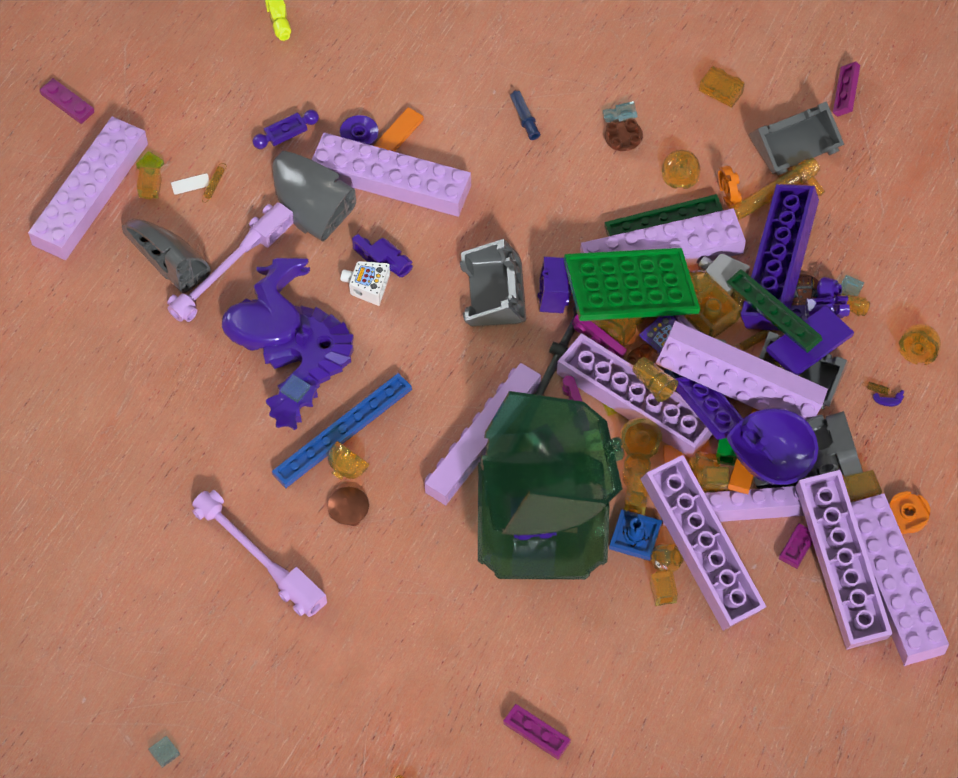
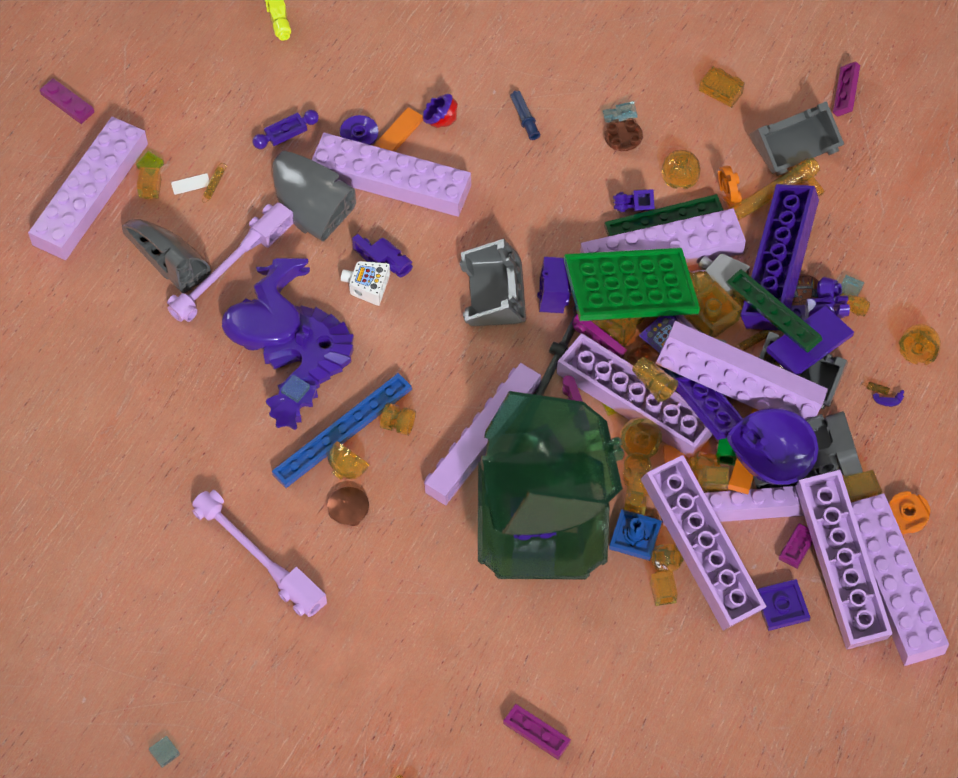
(397, 419): none -> clear yellow wheel
(441, 111): none -> dark purple hair
(639, 200): none -> dark purple brick
(783, 605): none -> dark purple plate

